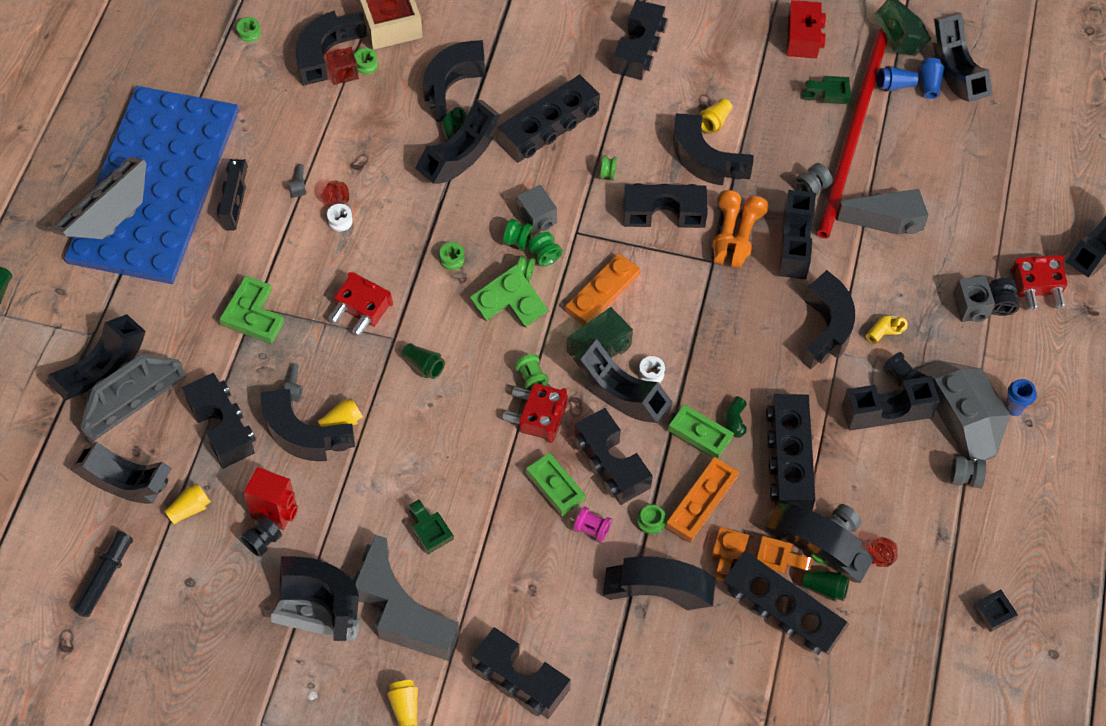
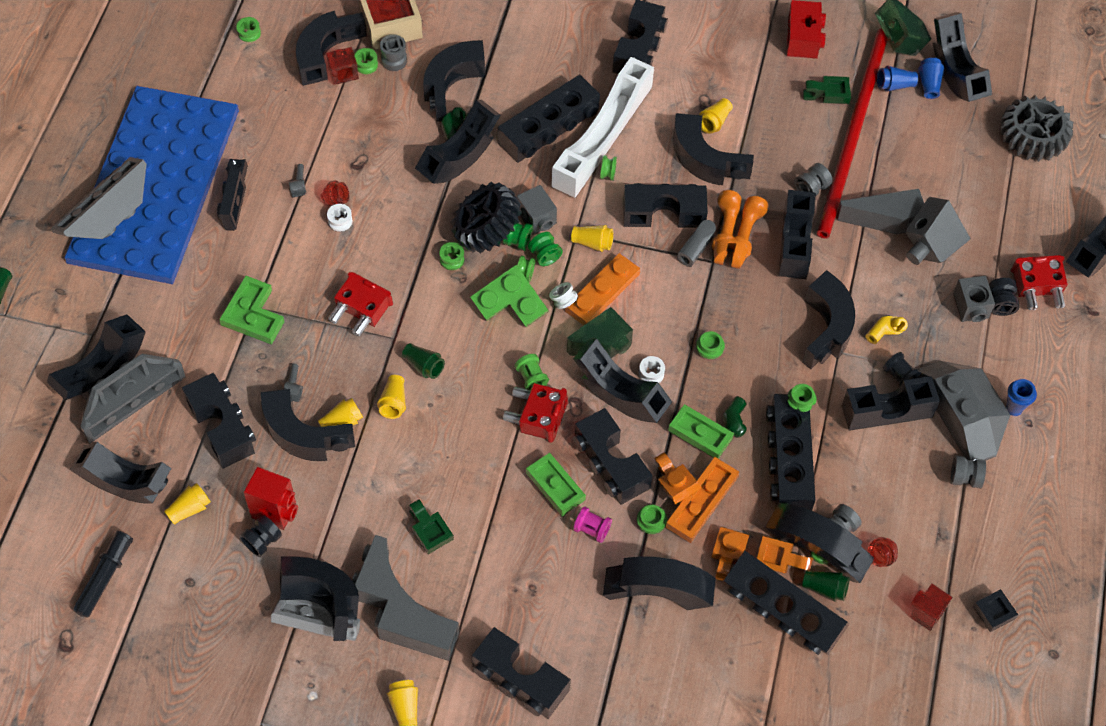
(392, 400): none -> yellow cone
(393, 52): none -> dark grey wheel
(486, 217): none -> black gear
(563, 295): none -> white bush
(583, 157): none -> white arch
(594, 237): none -> yellow cone
(677, 481): none -> orange plate
(697, 243): none -> dark grey bar
(710, 345): none -> bright green plate
(804, 391): none -> bright green plate
(929, 606): none -> clear red plate
(935, 232): none -> torso
(1033, 135): none -> dark grey gear

